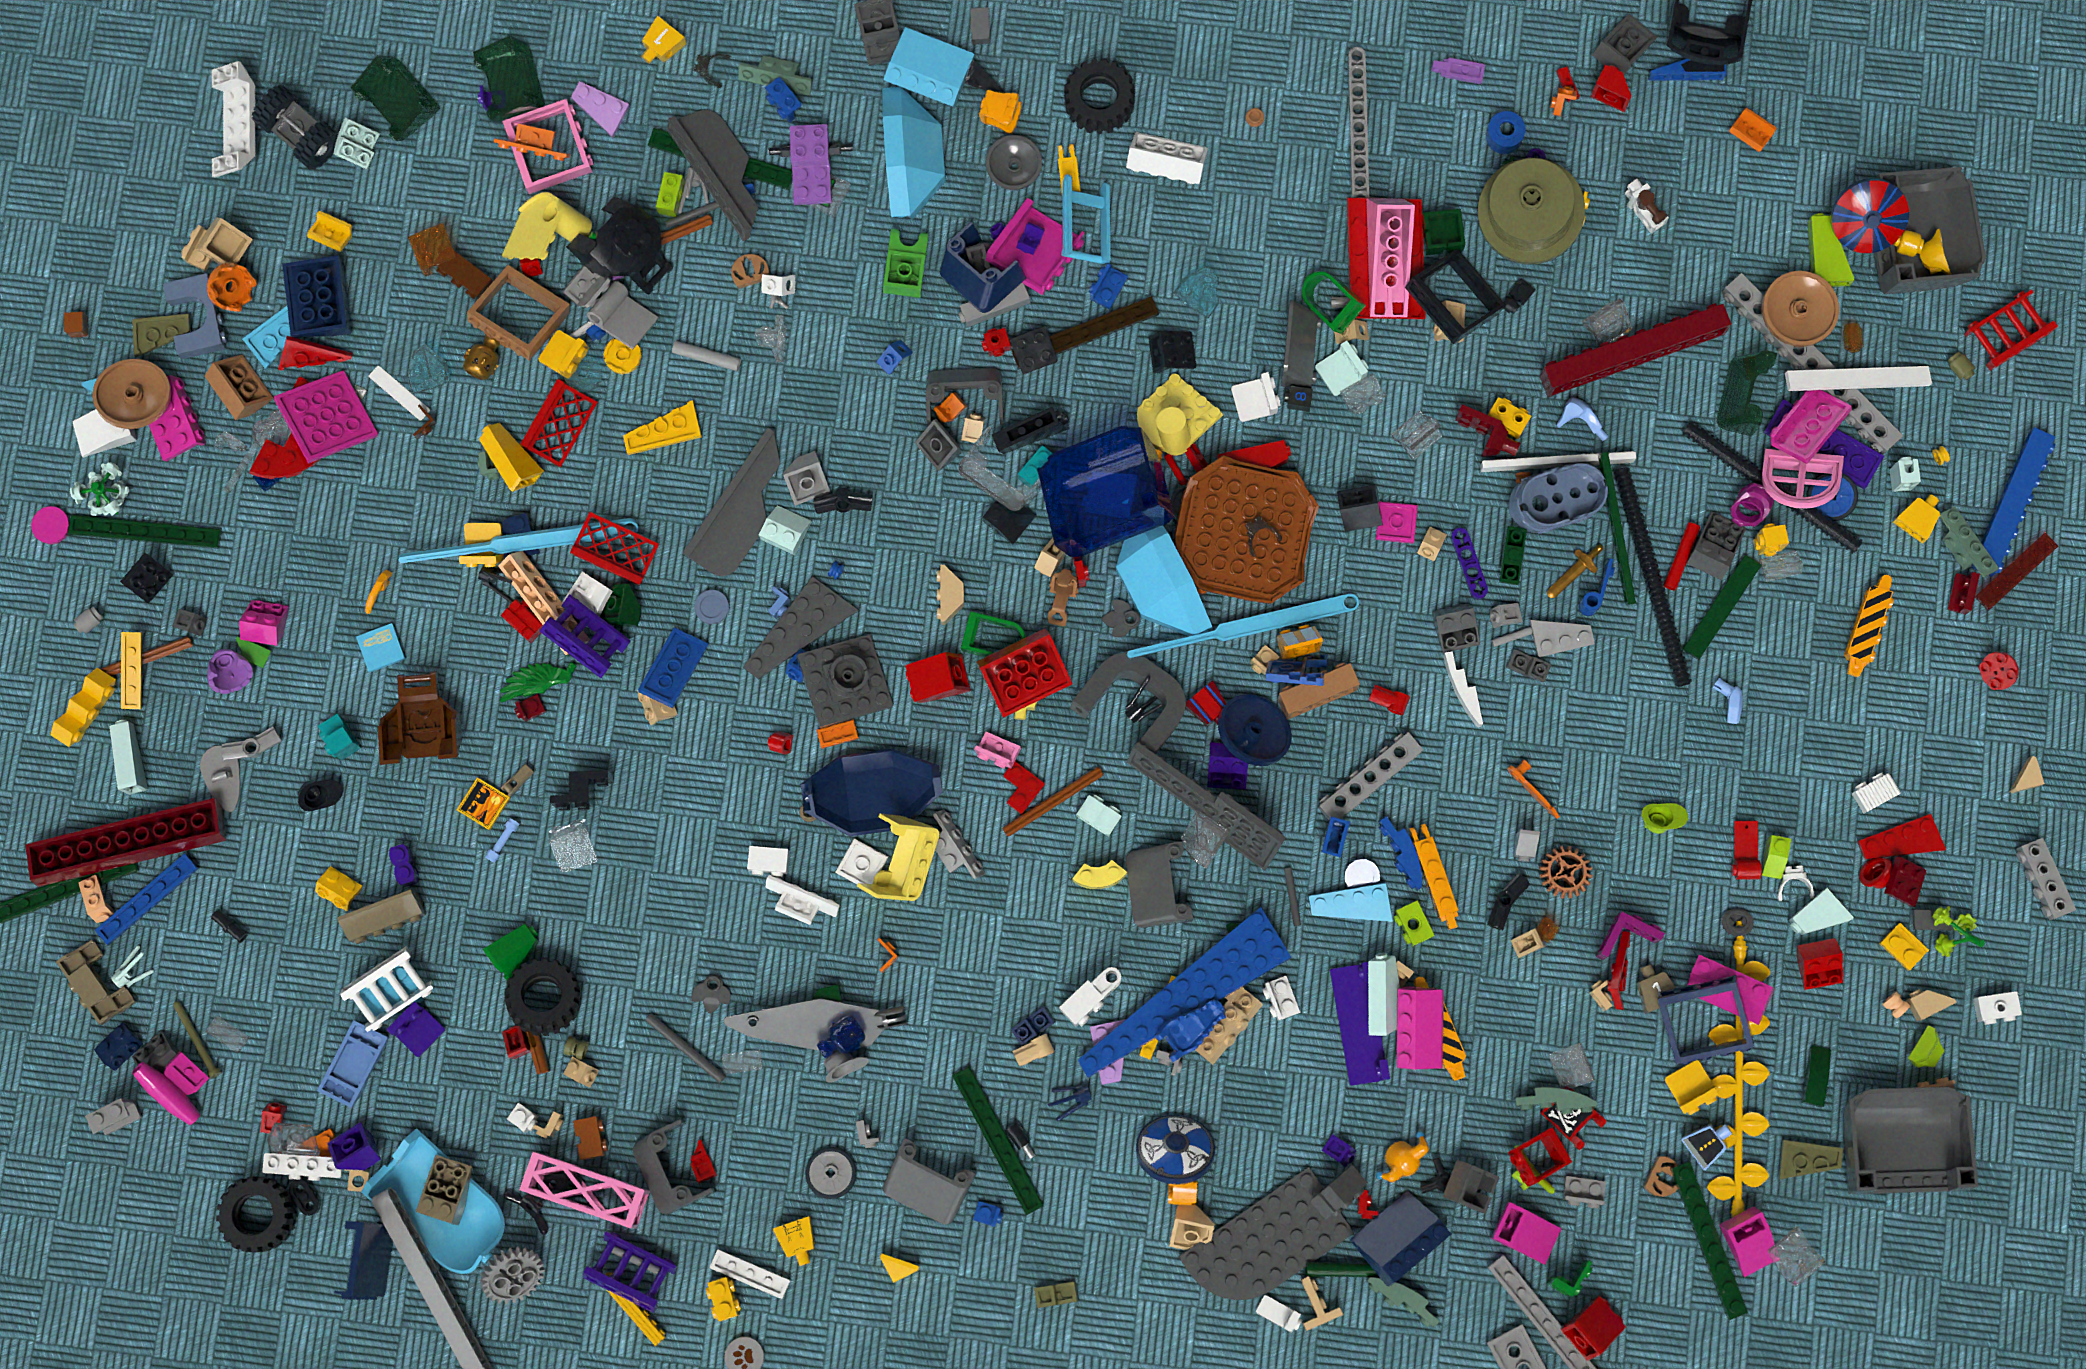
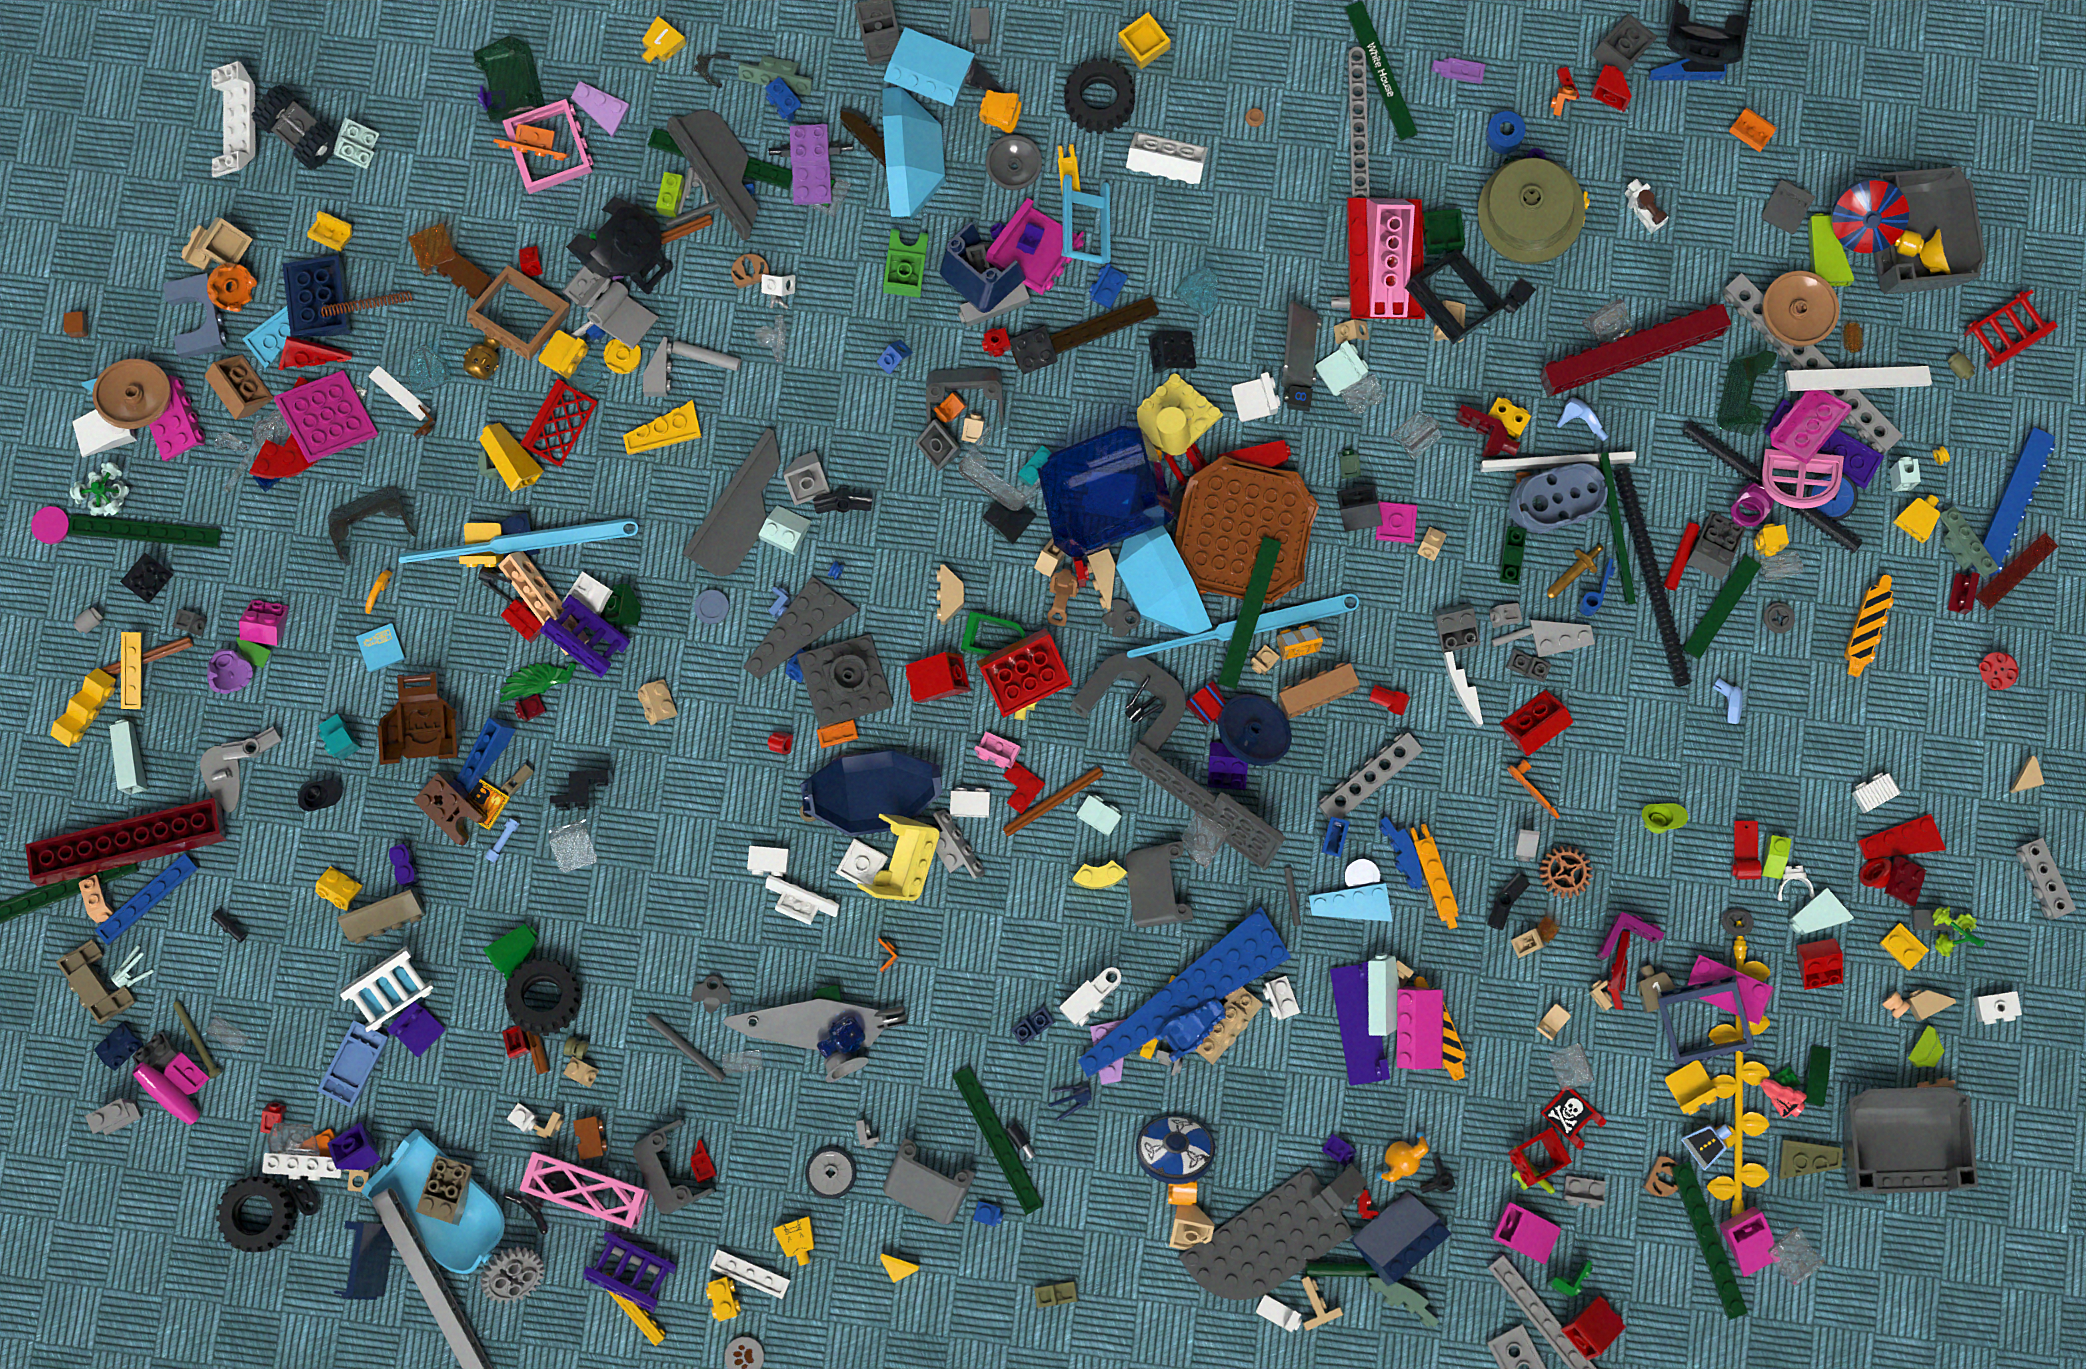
(158, 331): olive wing -> none
(367, 306): none -> dark orange piece
(383, 500): none -> clear smoke windscreen
(395, 95): clear green windscreen -> none
(448, 806): none -> reddish brown brick
(487, 748): none -> blue slope
(538, 222): light yellow piece -> none
(606, 563): red fence -> none
(656, 376): none -> light grey slope
(673, 667): blue plate -> none
(865, 134): none -> dark brown brick
(970, 803): none -> white brick
(1032, 429): black slope -> none
(1038, 1048): tan piece -> none
(1103, 570): none -> tan slope
(1144, 40): none -> yellow piece
(1249, 613): none -> dark green tile
(1254, 528): clear smoke helmet -> none
(1295, 671): blue wing -> none
(1348, 313): green window -> none
(1349, 463): none -> dark green bracket
(1381, 71): none -> dark green tile
(1413, 912): lime brick -> none
(1464, 1184): dark grey piece -> none
(1471, 563): dark purple beam -> none
(1537, 722): none -> red slope
(1553, 1021): none -> tan bracket
(1564, 1100): sand green slope -> none
(1783, 610): none -> dark grey gear
(1784, 1098): none -> coral rock
(1786, 1078): none -> green tile
(1787, 206): none -> dark grey bracket

